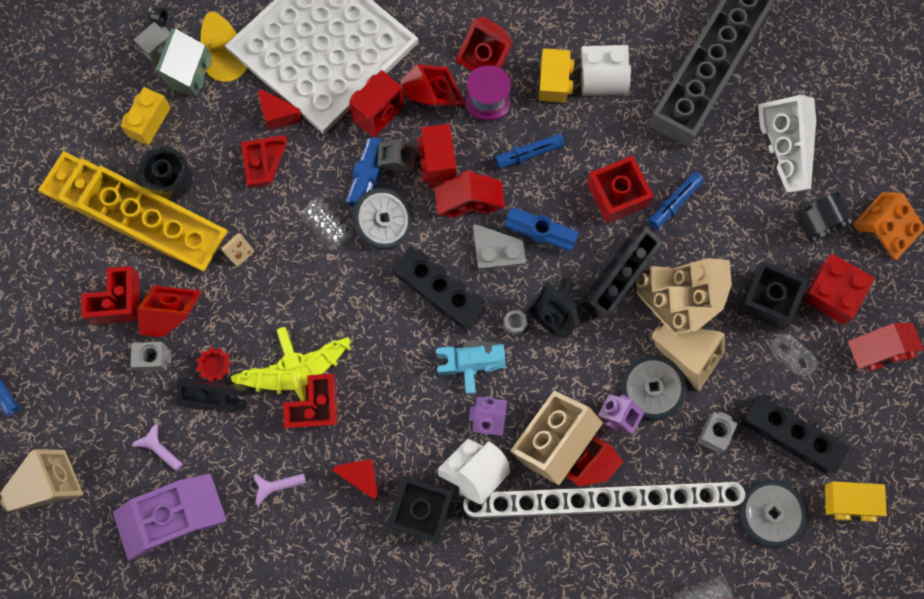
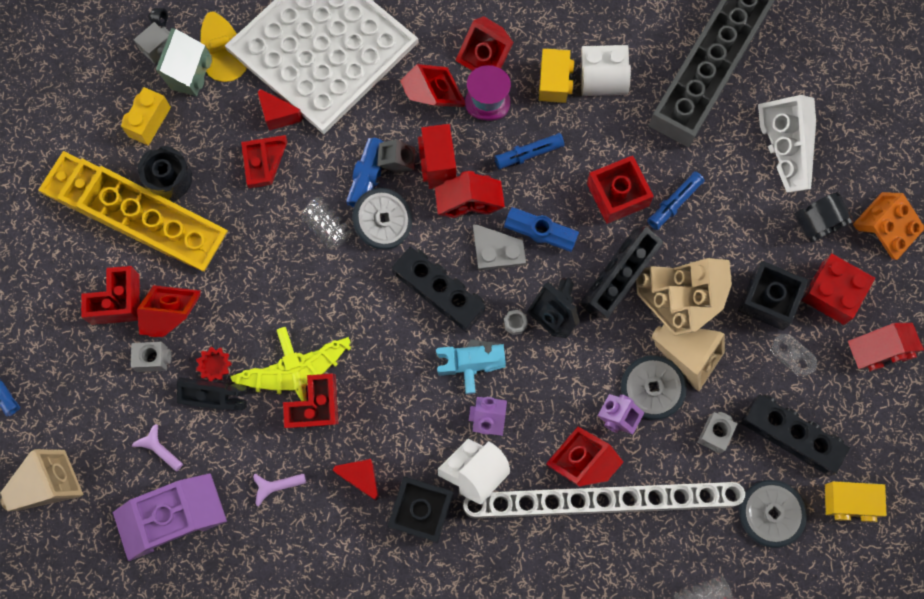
(237, 249): tan slope -> none
(376, 103): red brick -> none
(556, 437): tan brick -> none

